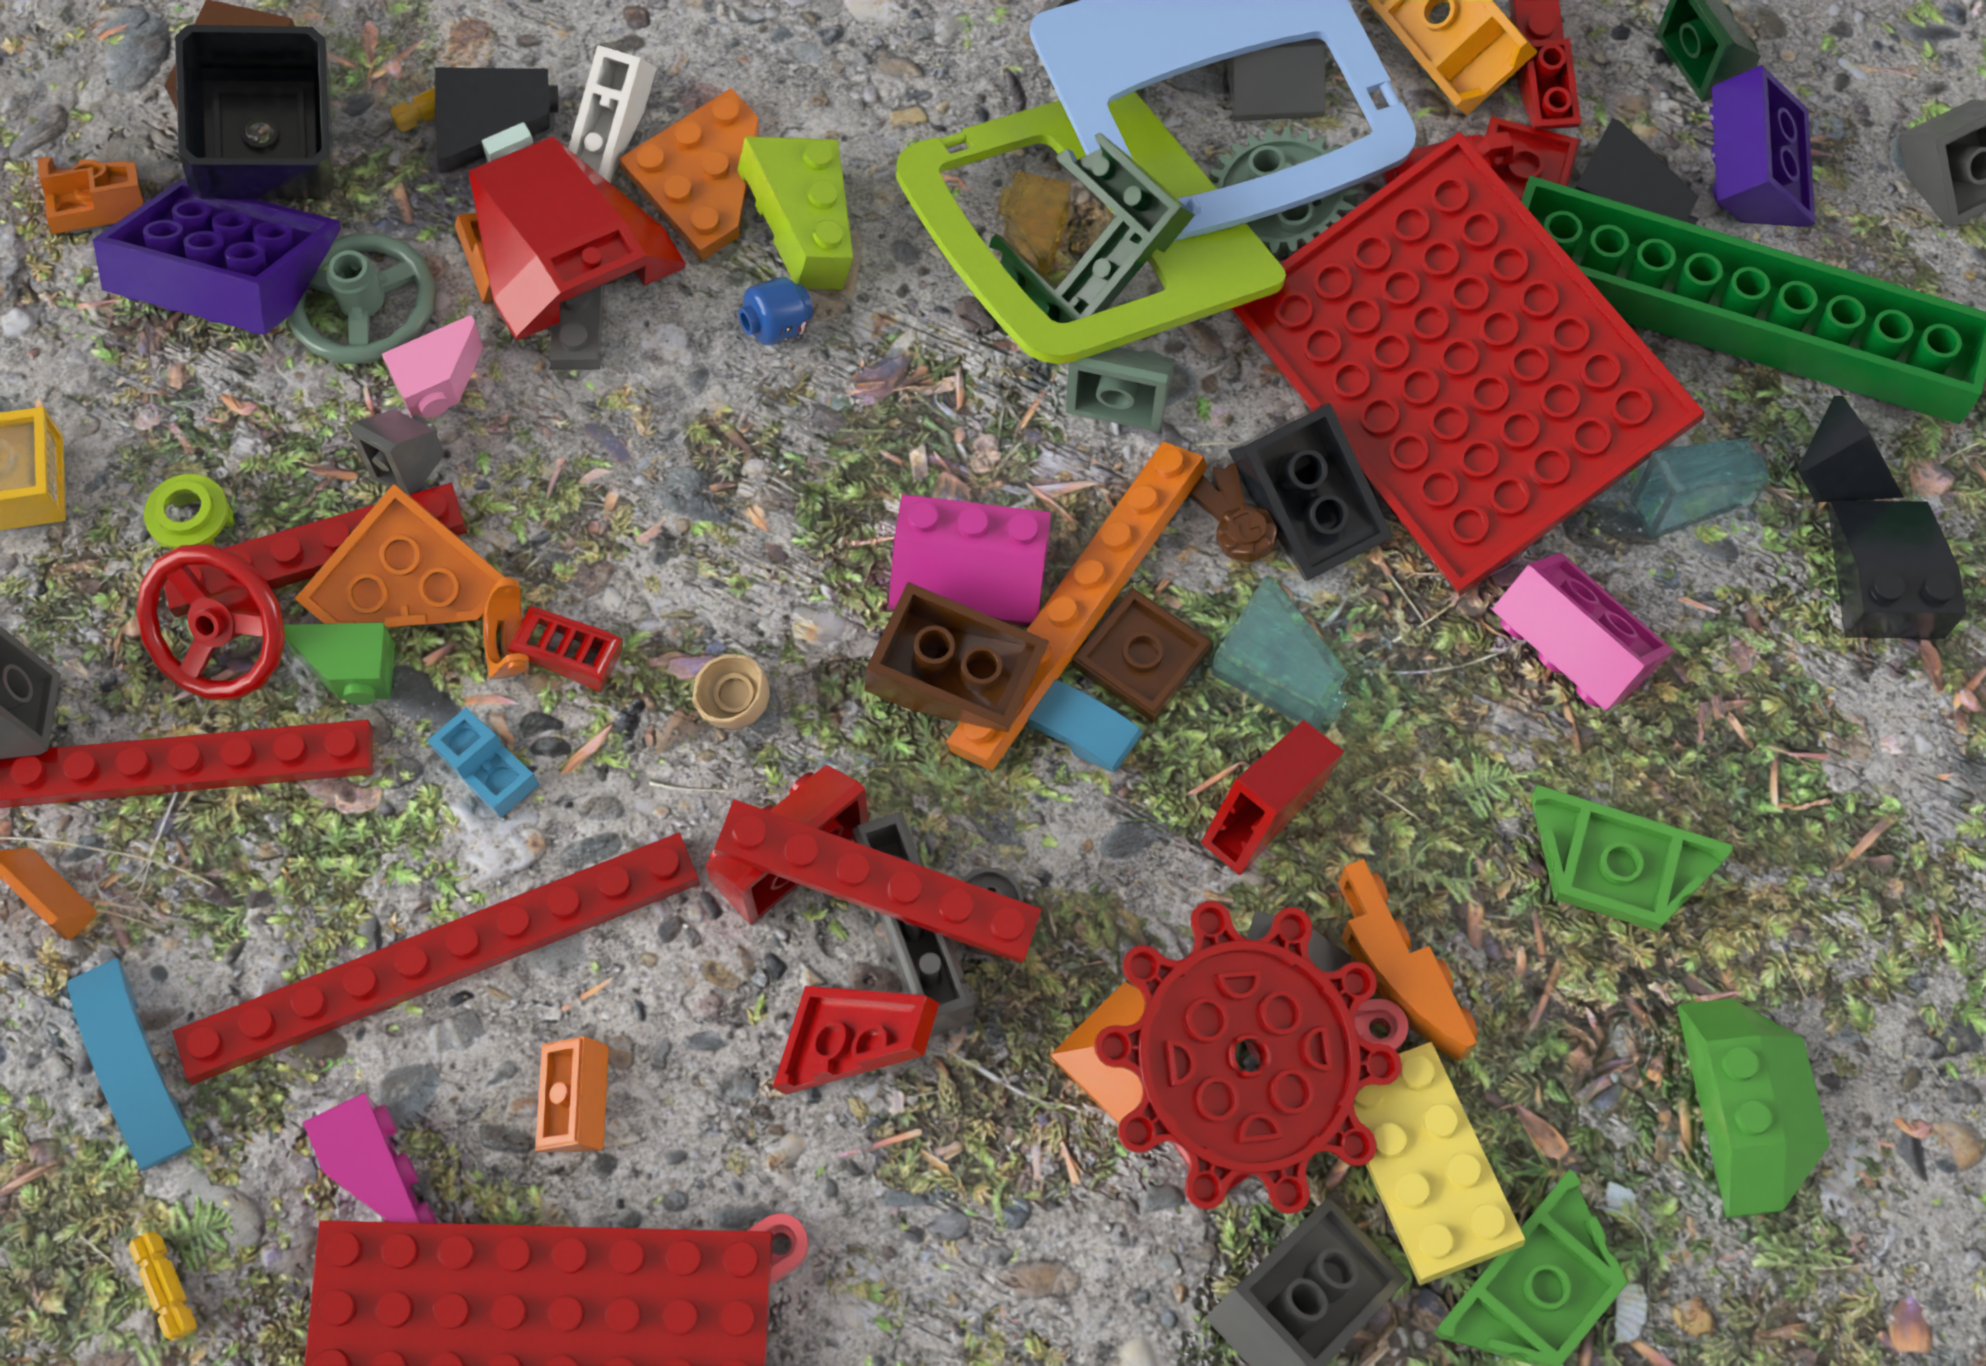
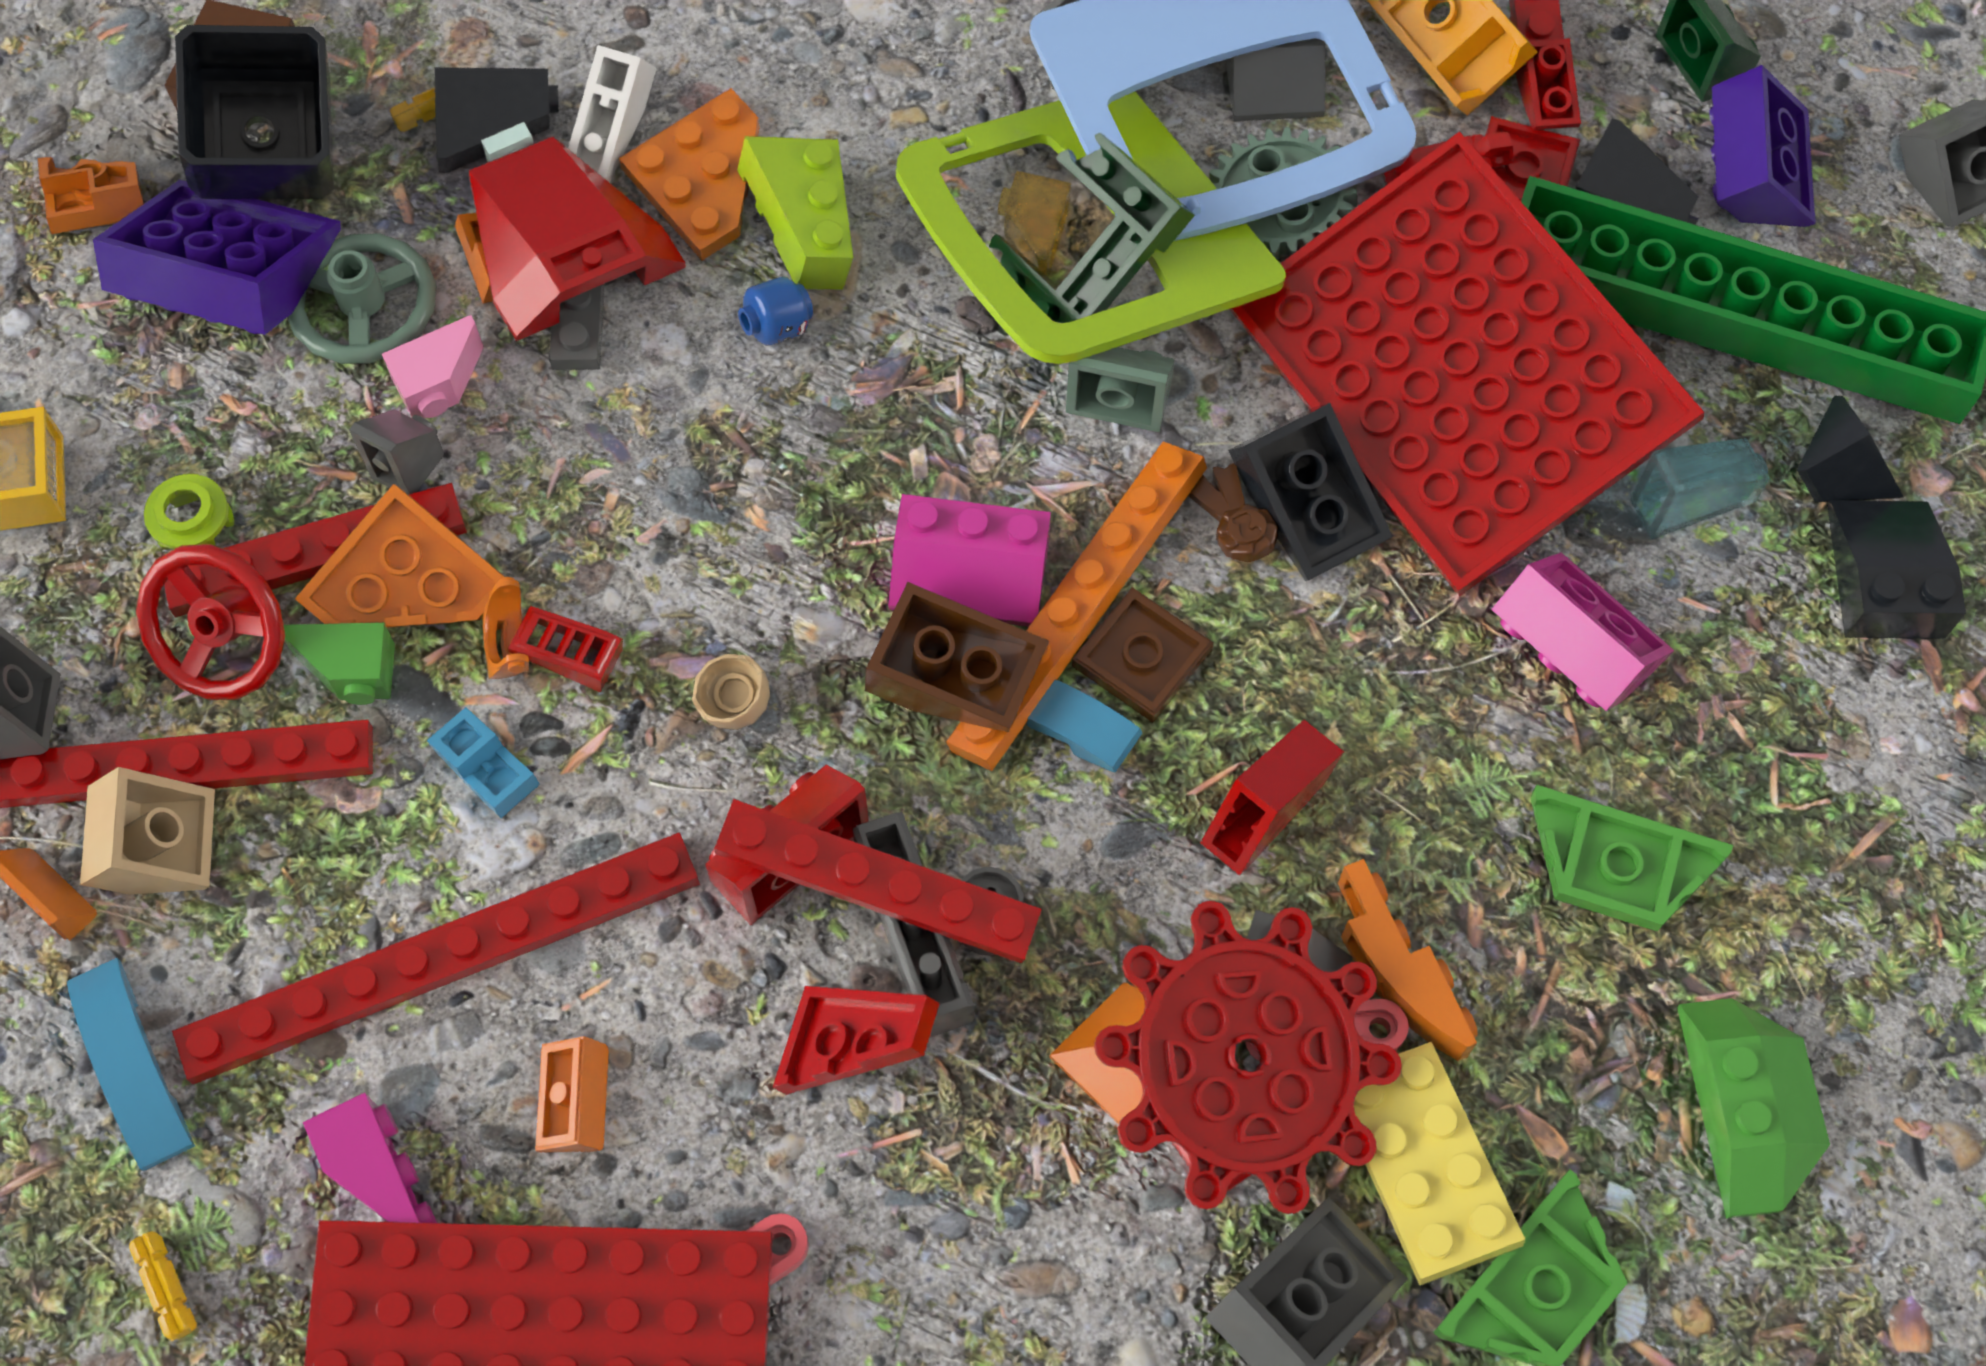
(147, 834): none -> tan slope
(1281, 660): clear light blue slope -> none

